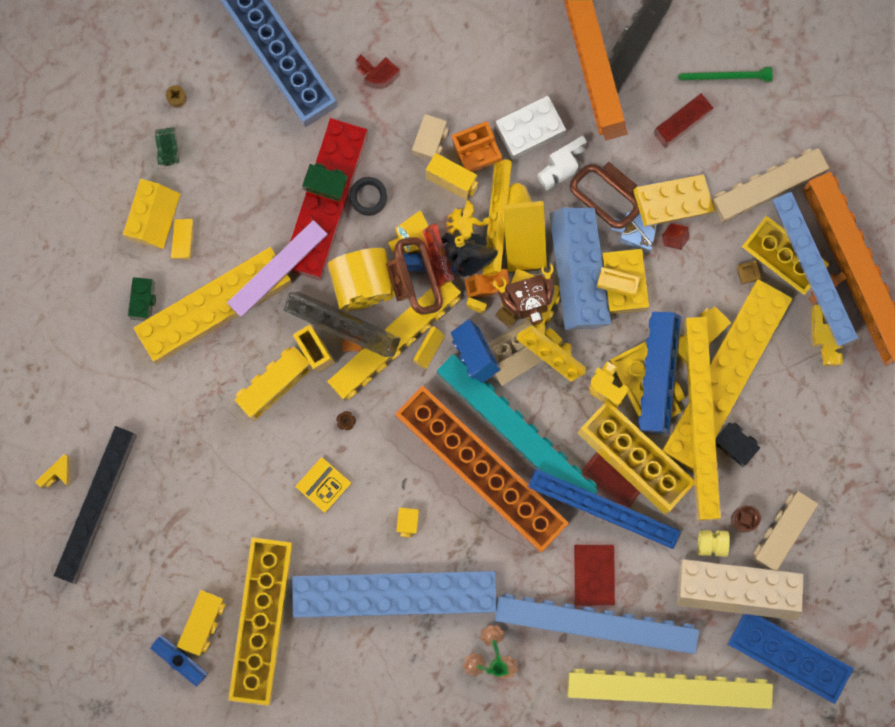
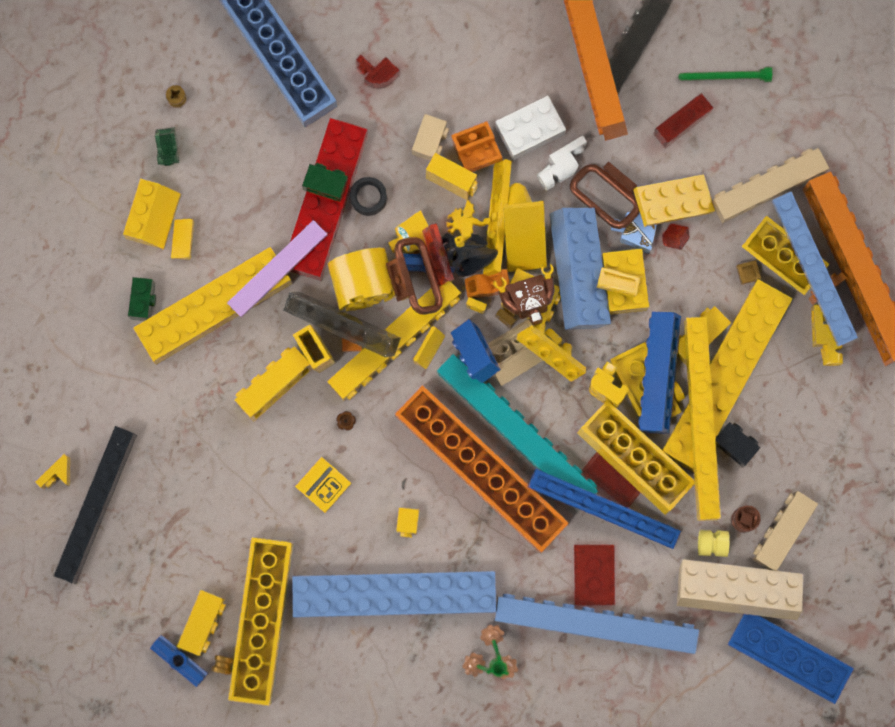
(222, 665): none -> pearl gold wheel
(669, 690): light yellow brick -> none

